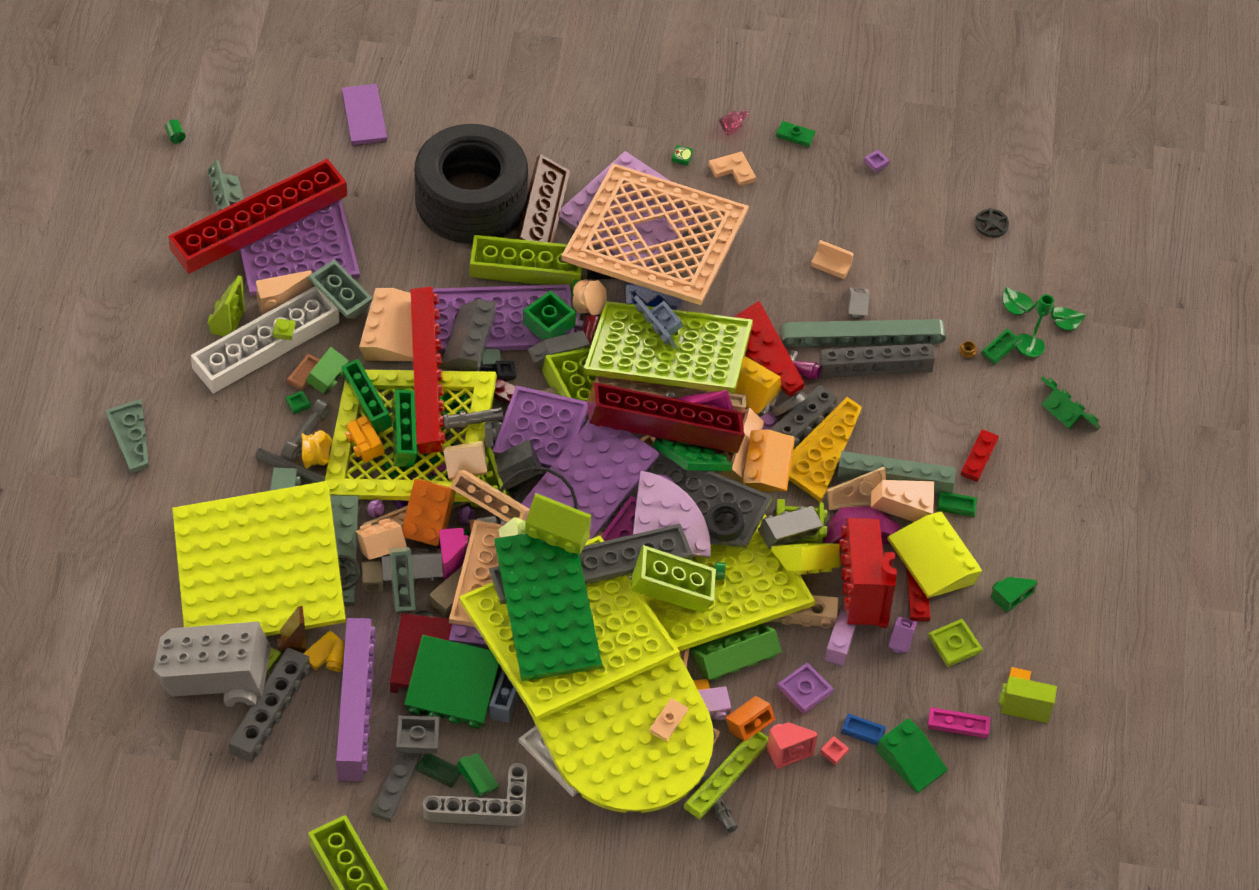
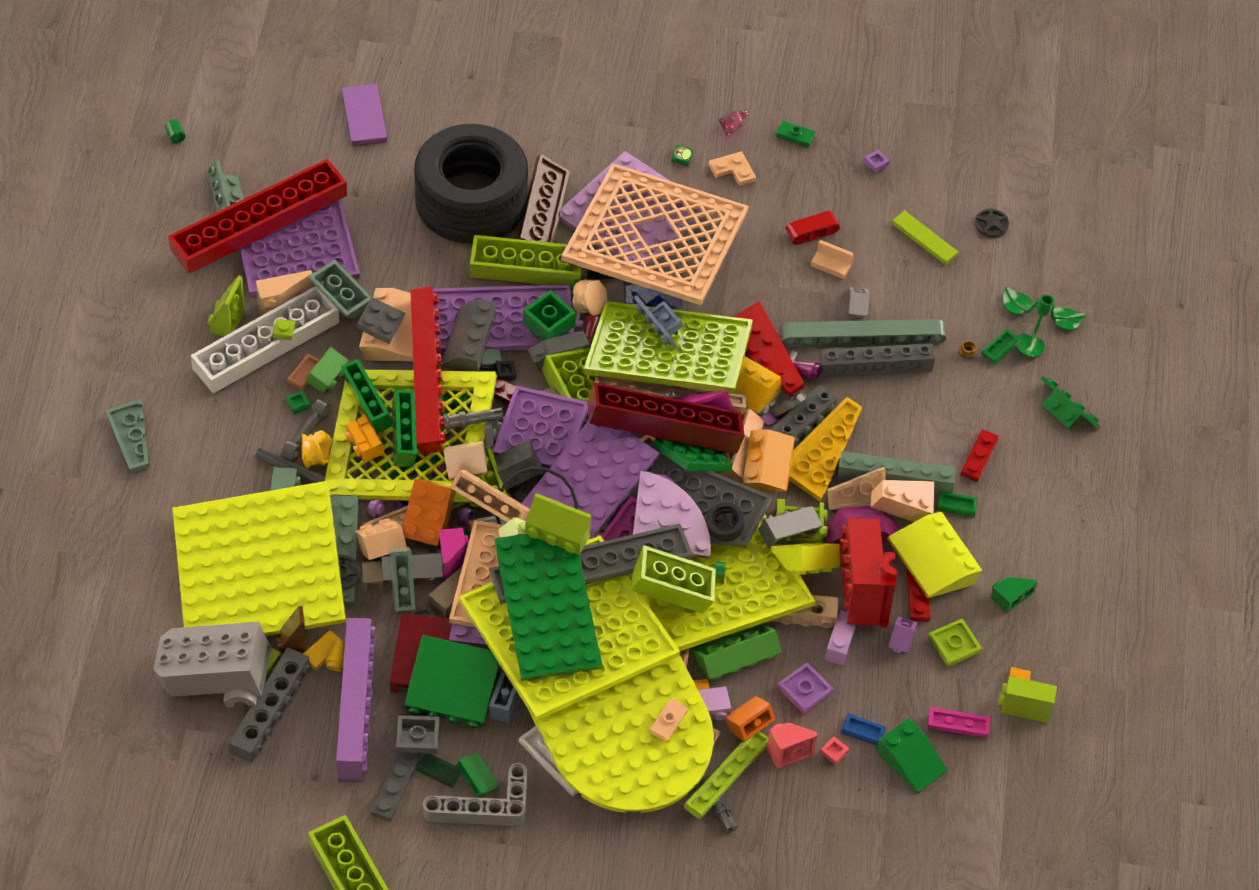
(380, 320): none -> dark grey plate
(812, 227): none -> red beam
(925, 237): none -> lime tile

